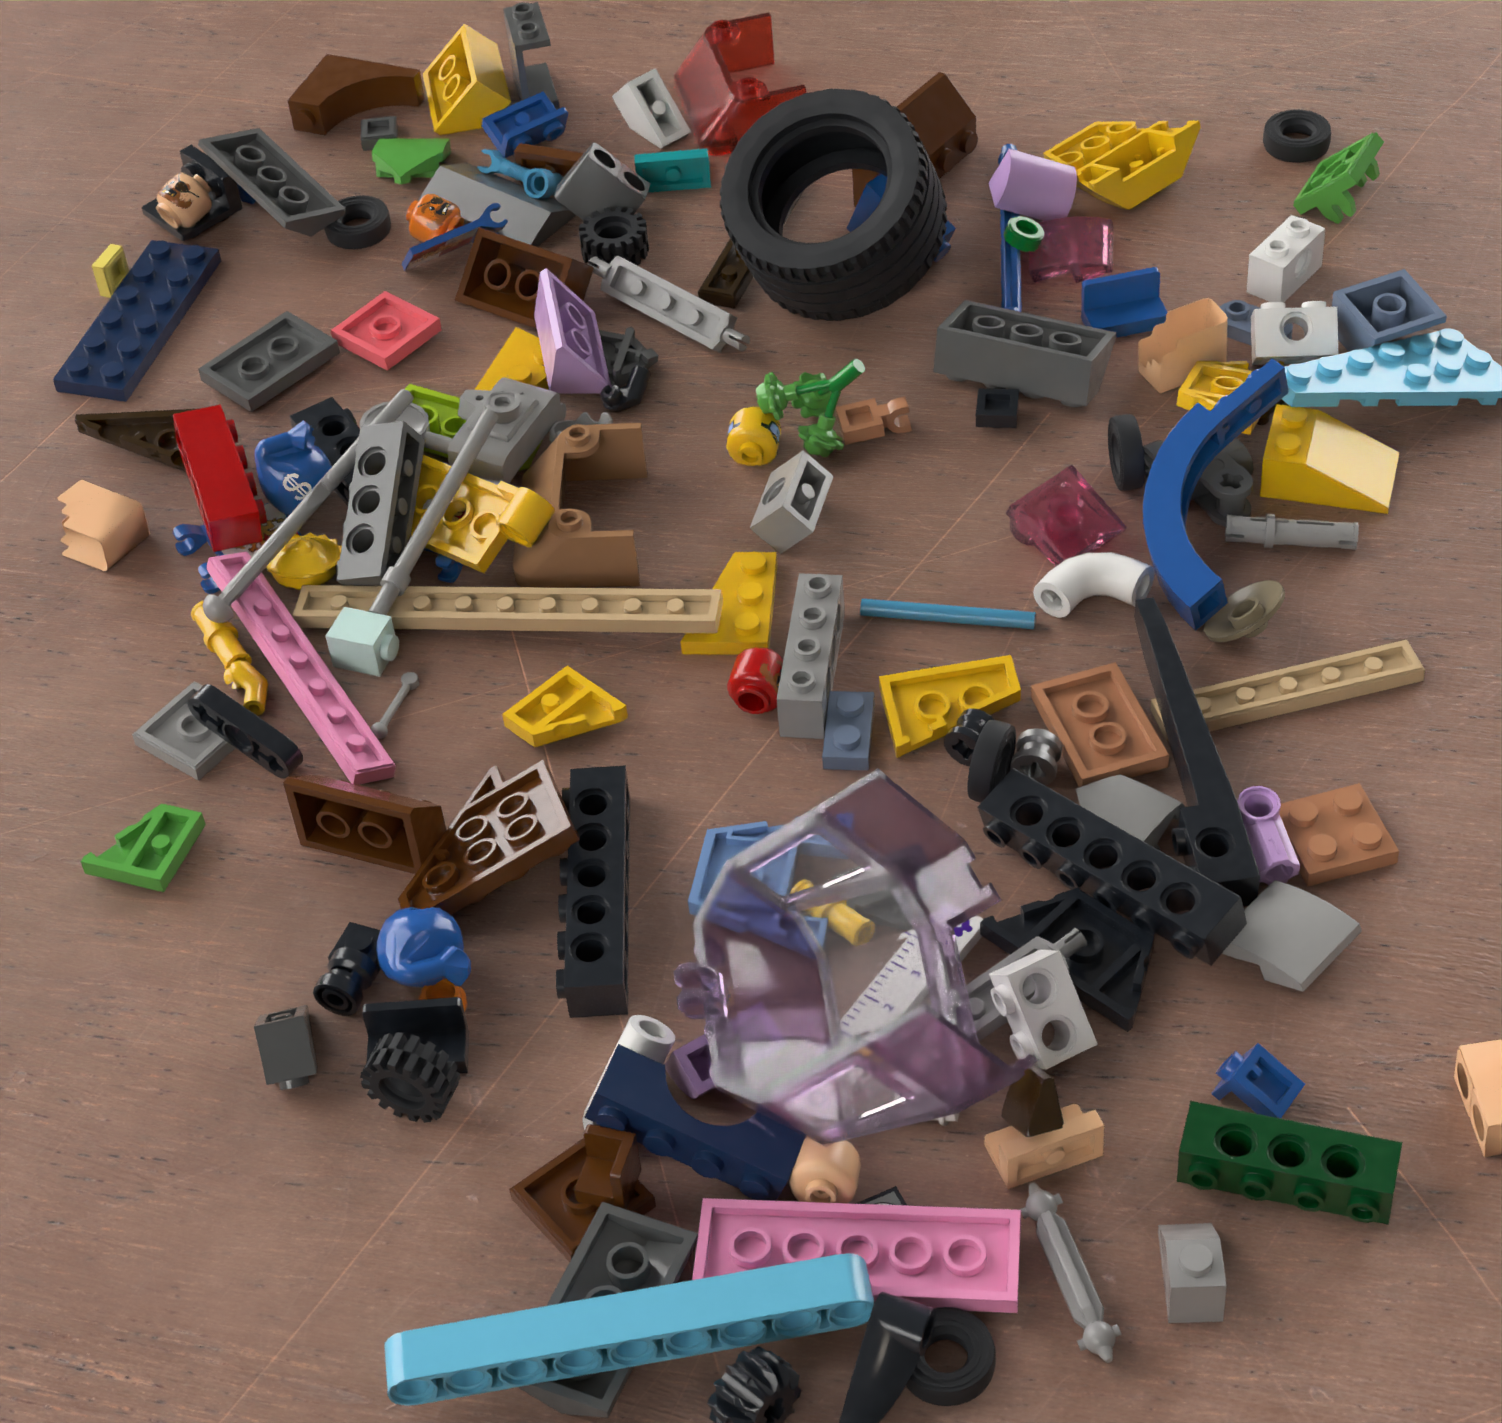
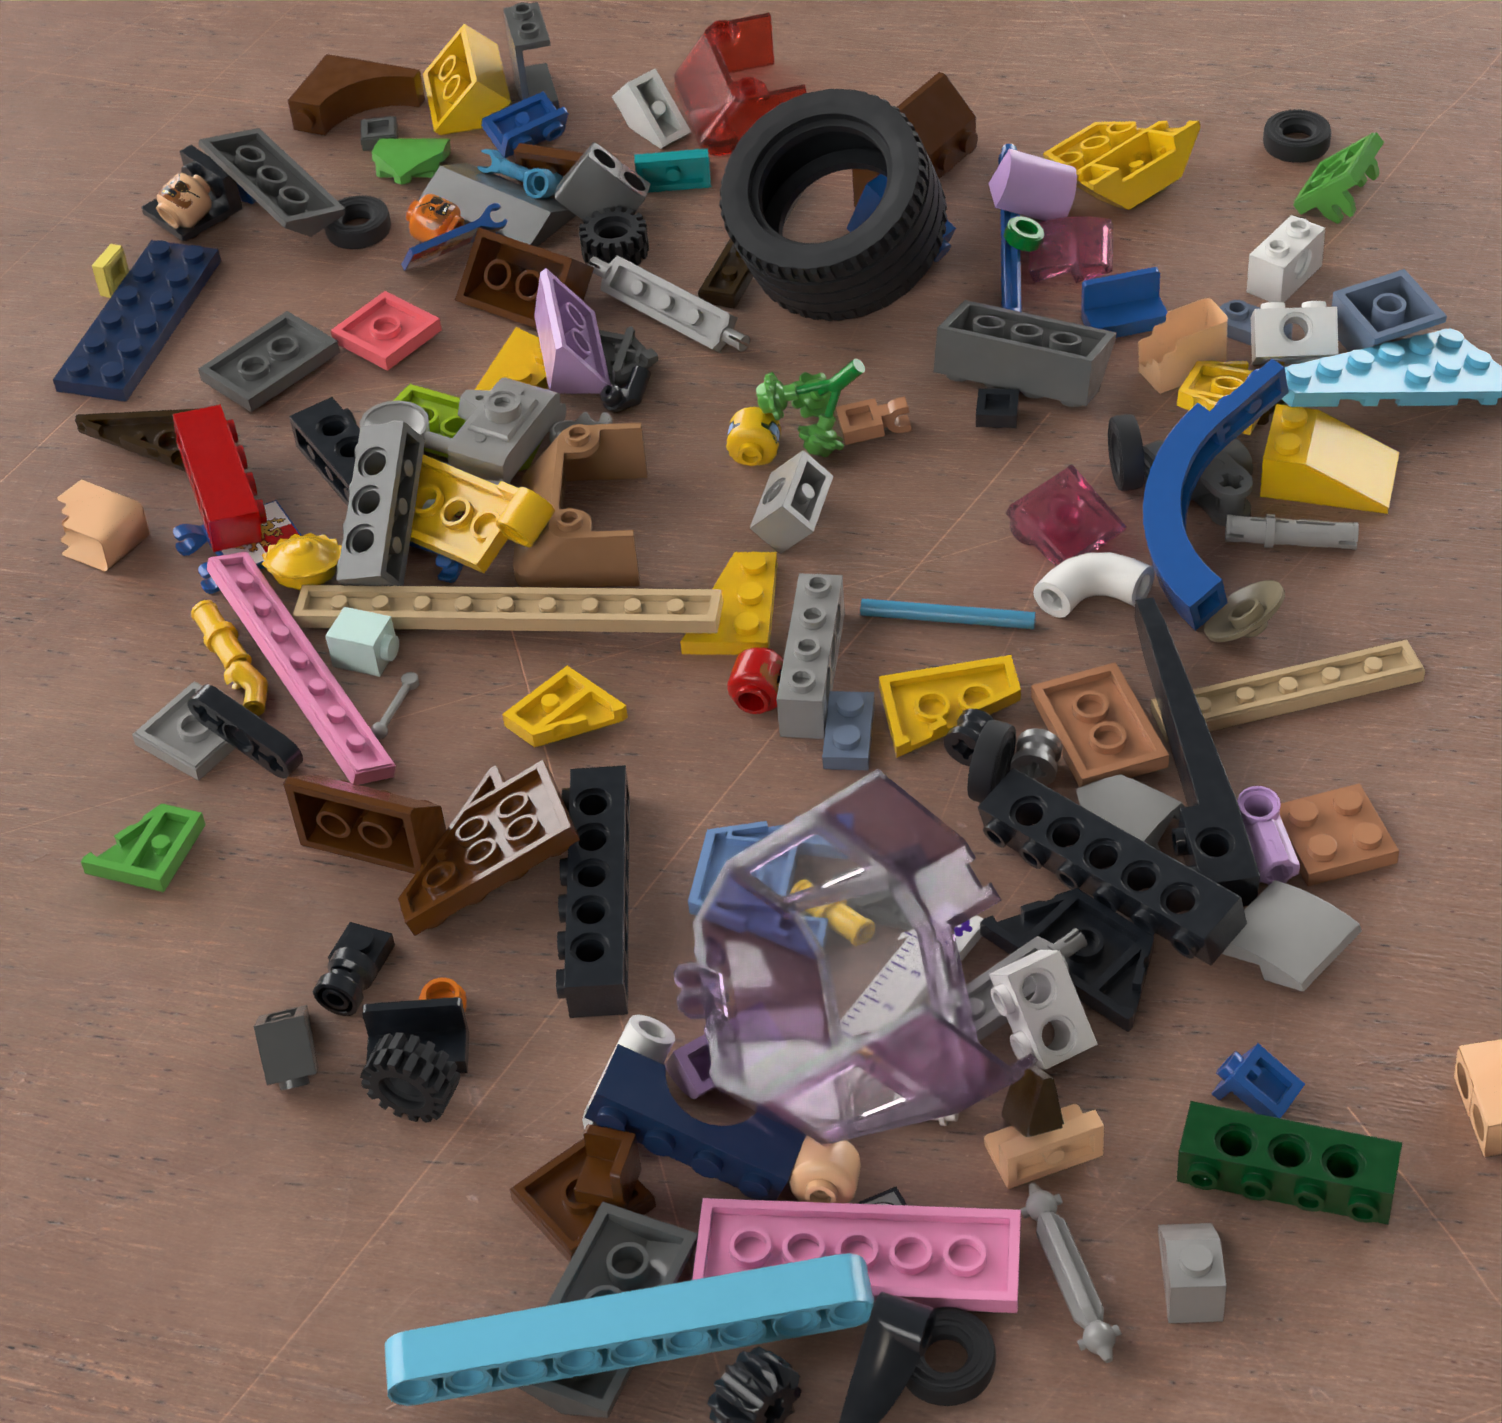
(218, 607): light grey bar -> none
(290, 466): blue piece -> none
(397, 577): light grey bar -> none
(422, 948): blue piece -> none

